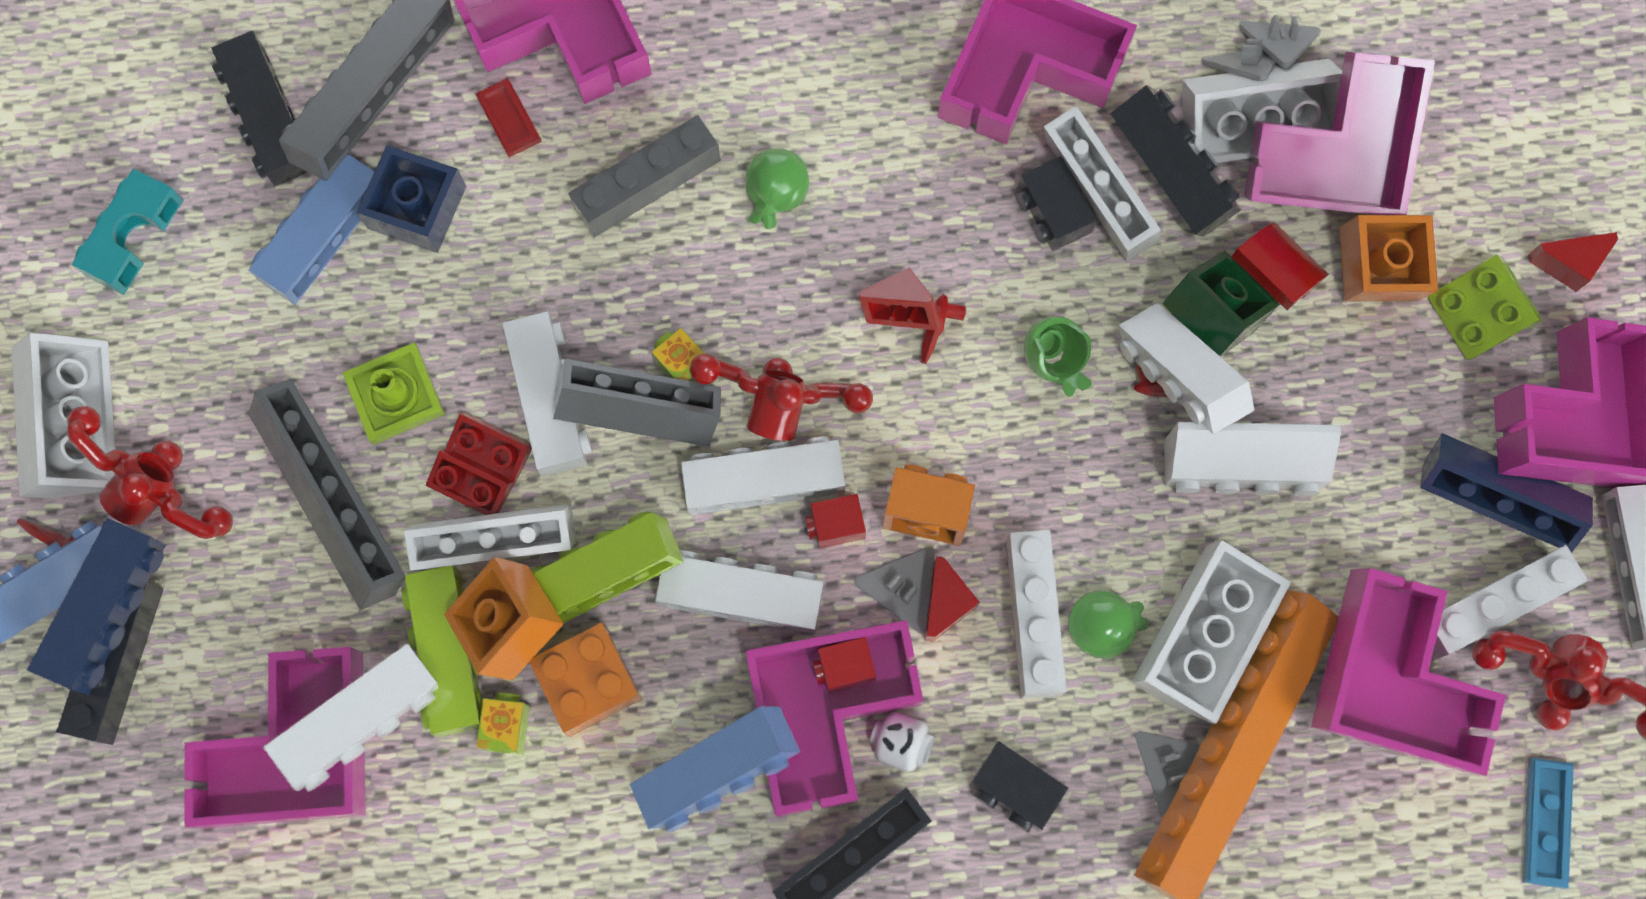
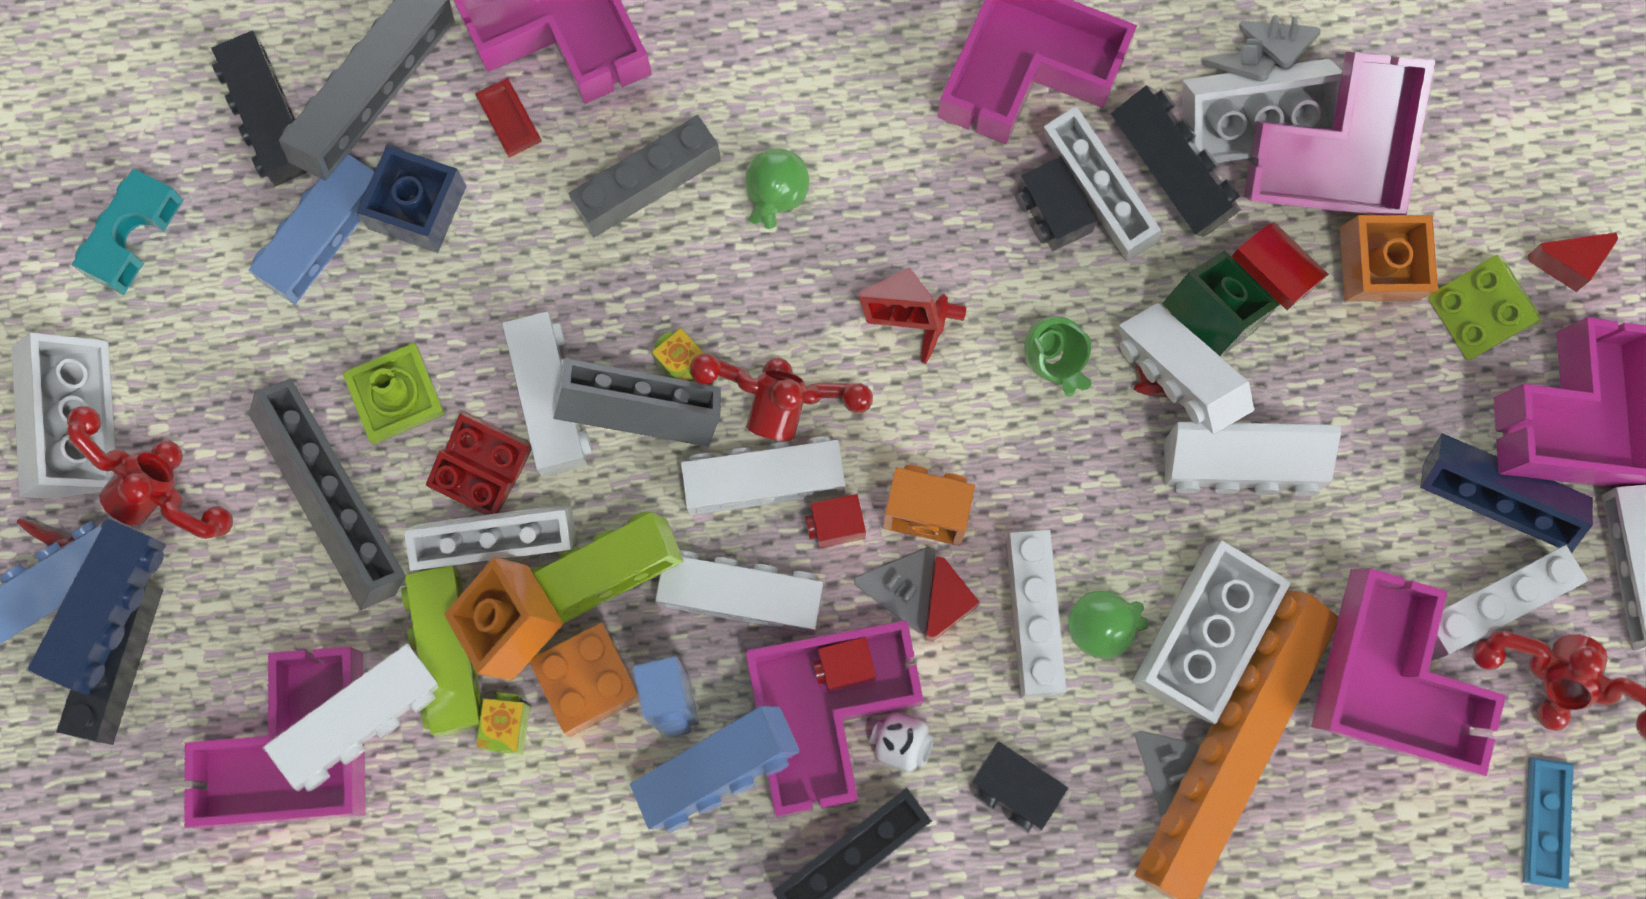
(666, 696): none -> medium blue brick

